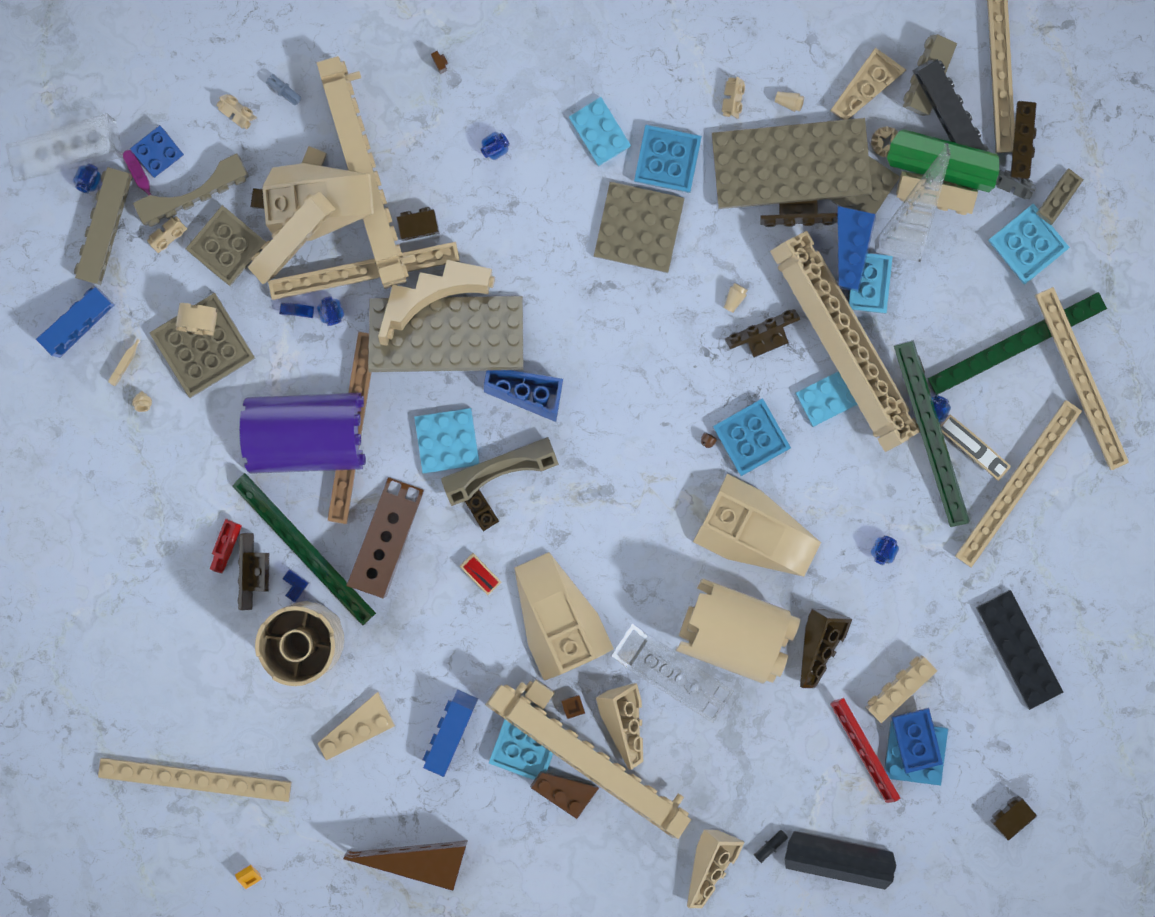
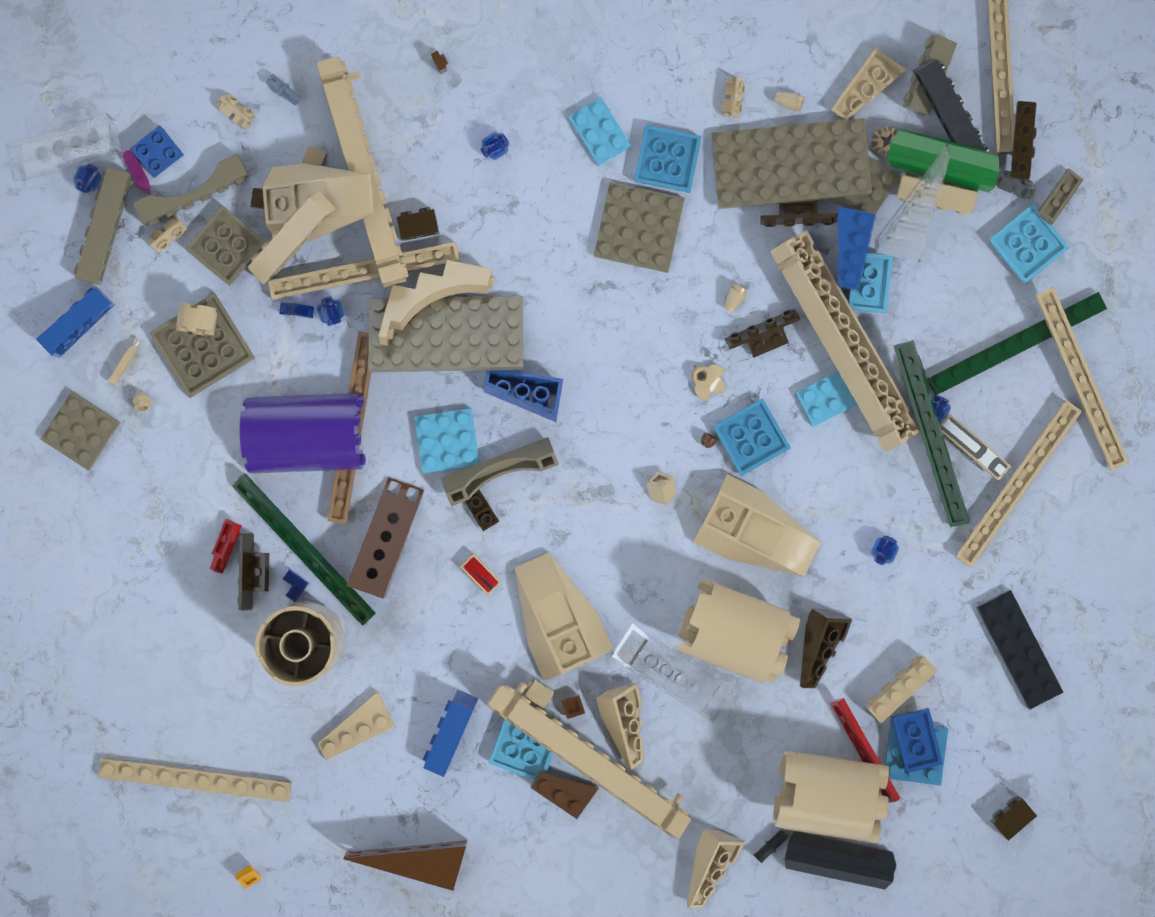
(80, 431): none -> dark tan plate
(662, 488): none -> tan panel
(711, 383): none -> tan plate
(831, 796): none -> tan brick

